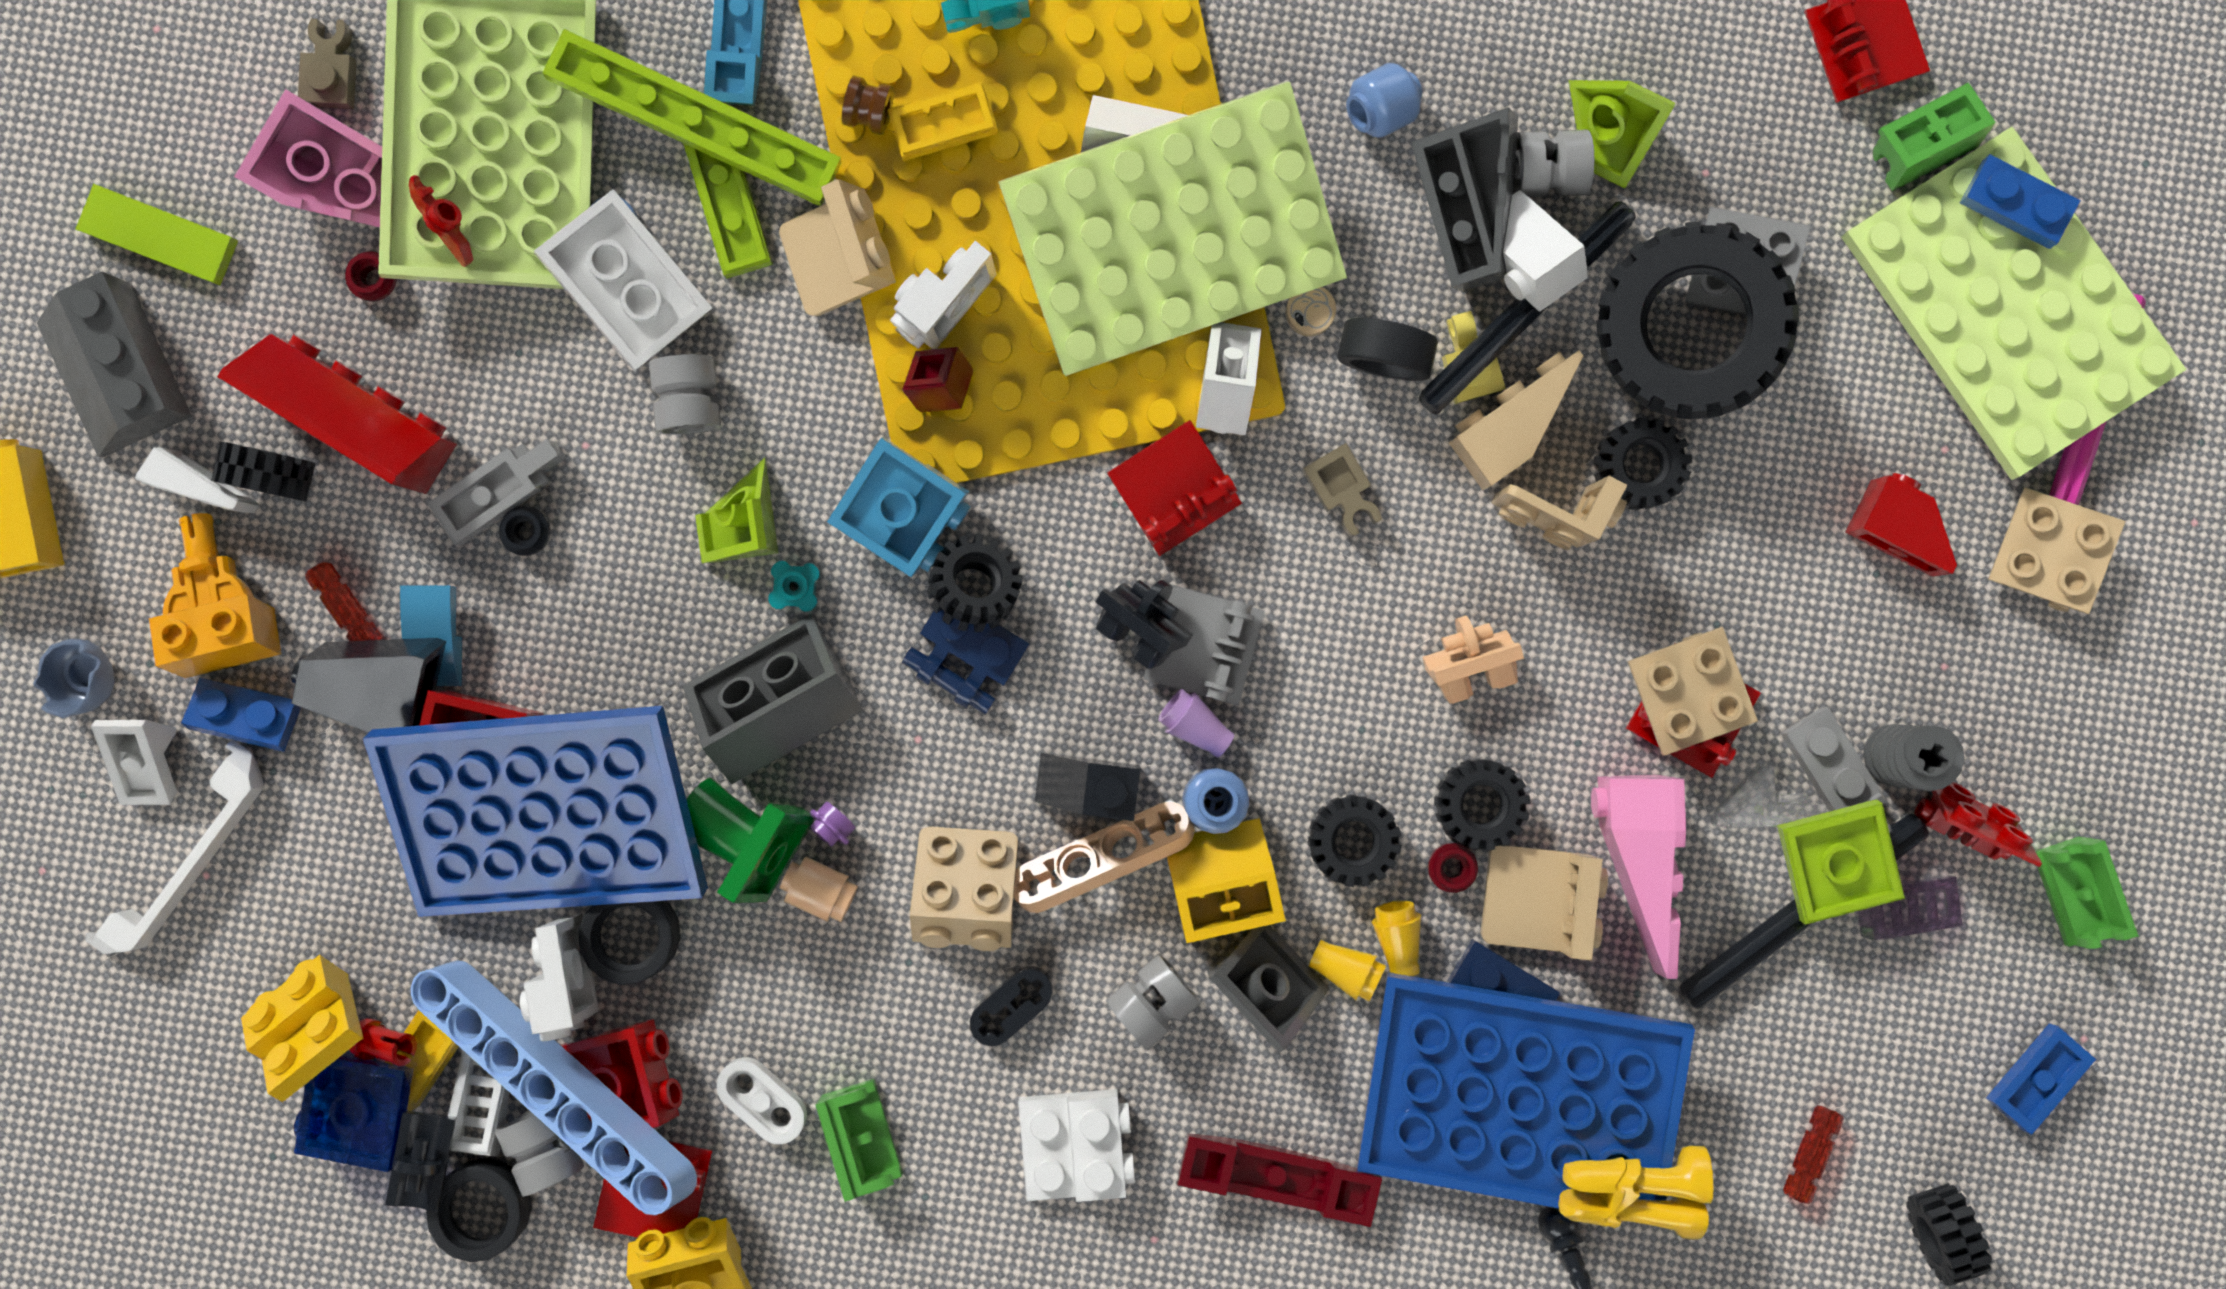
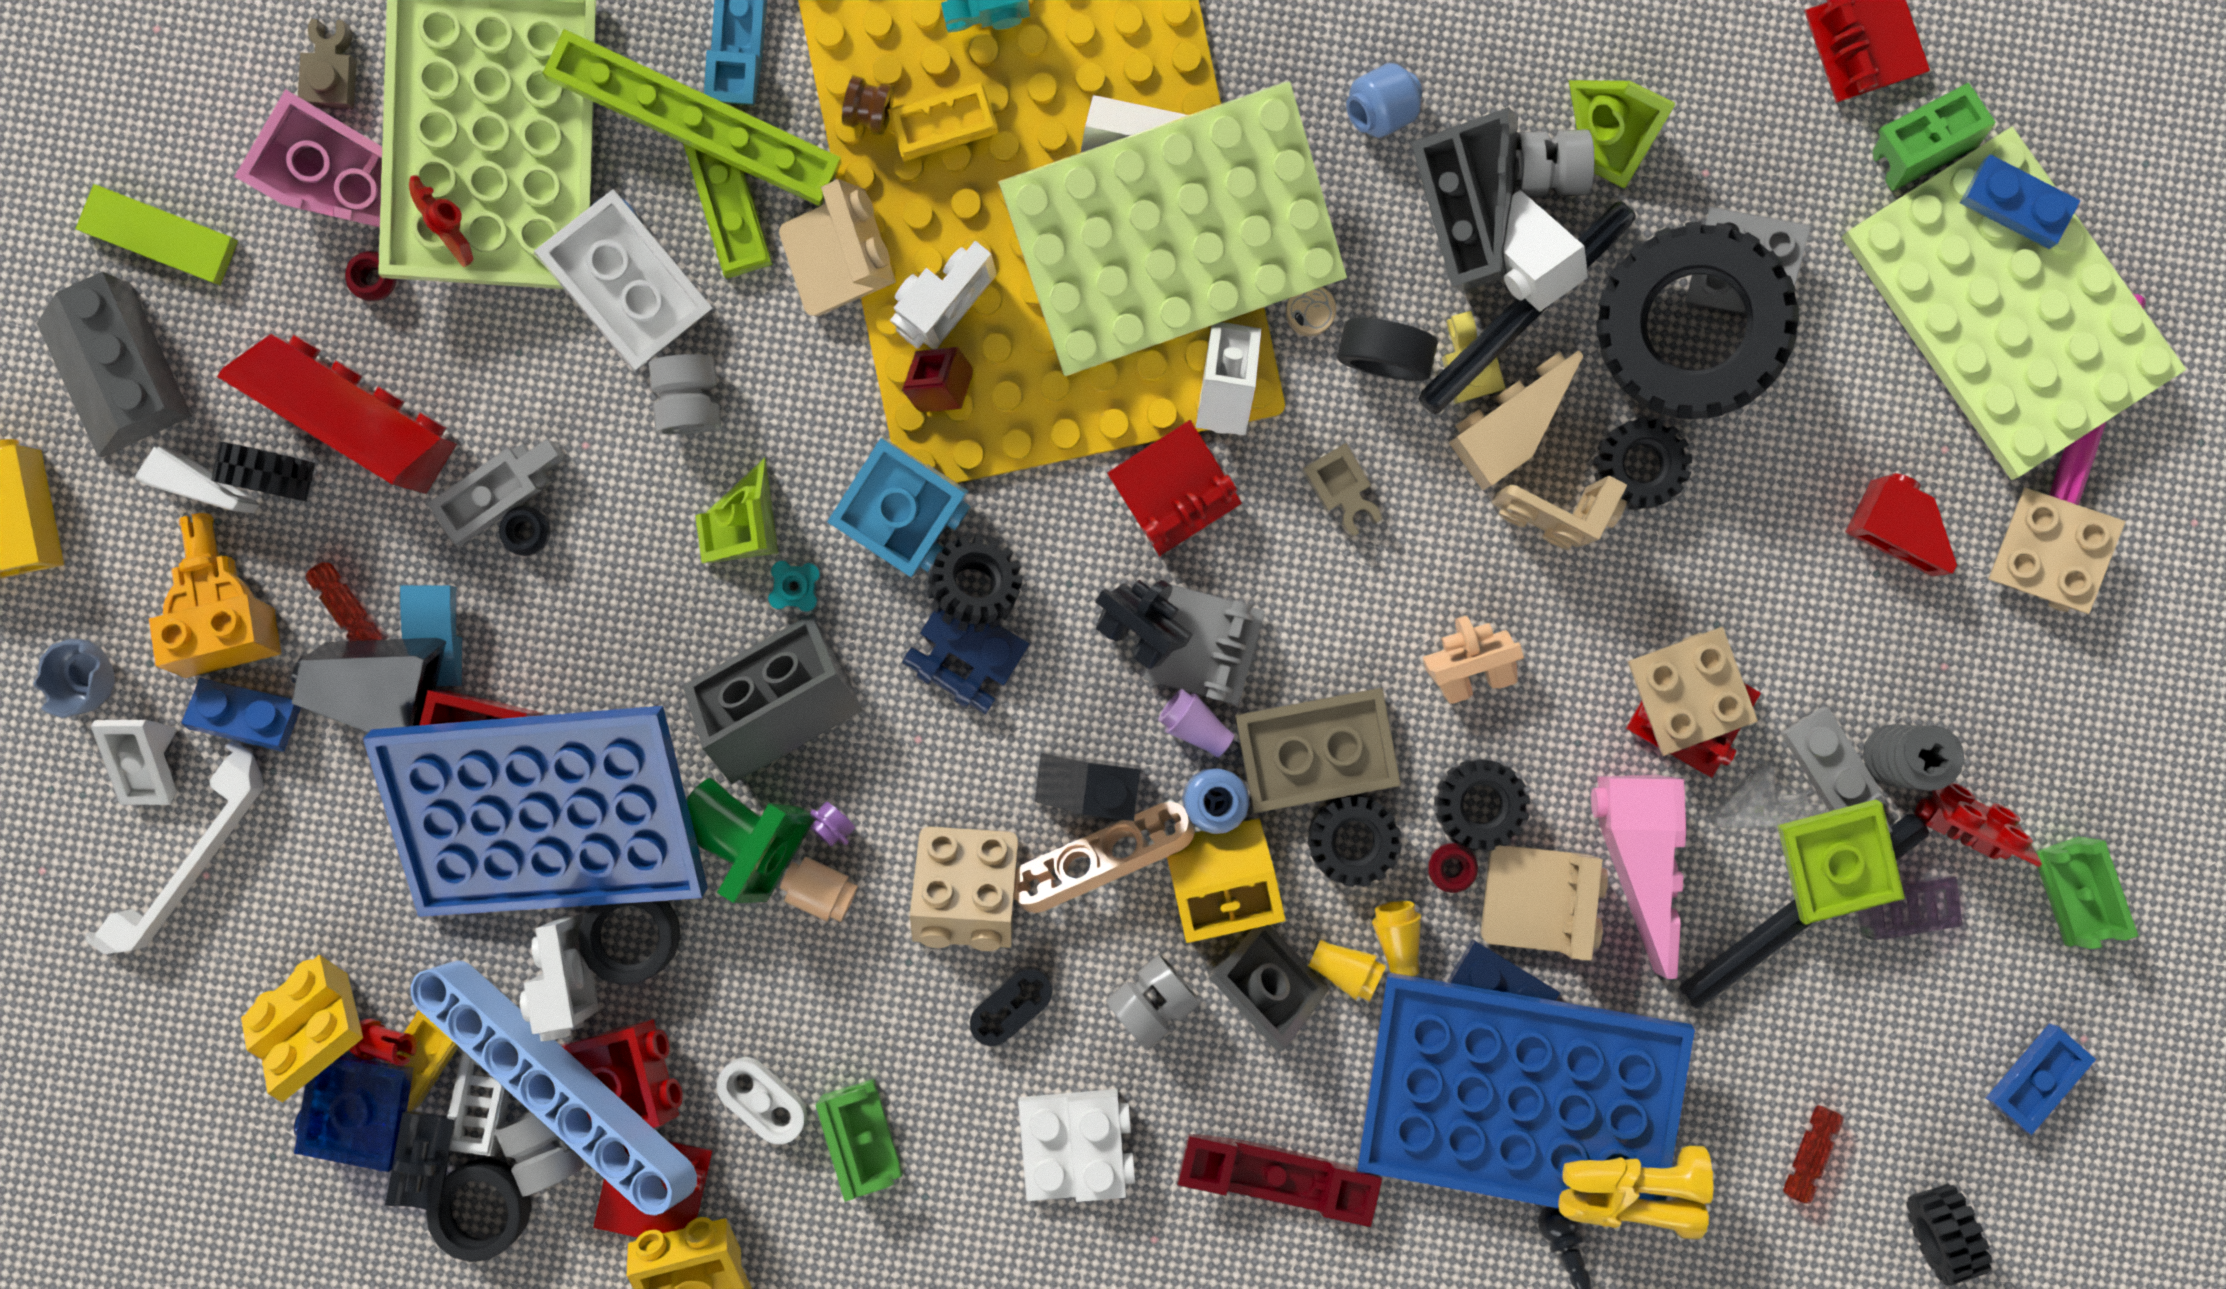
(1317, 750): none -> dark tan plate

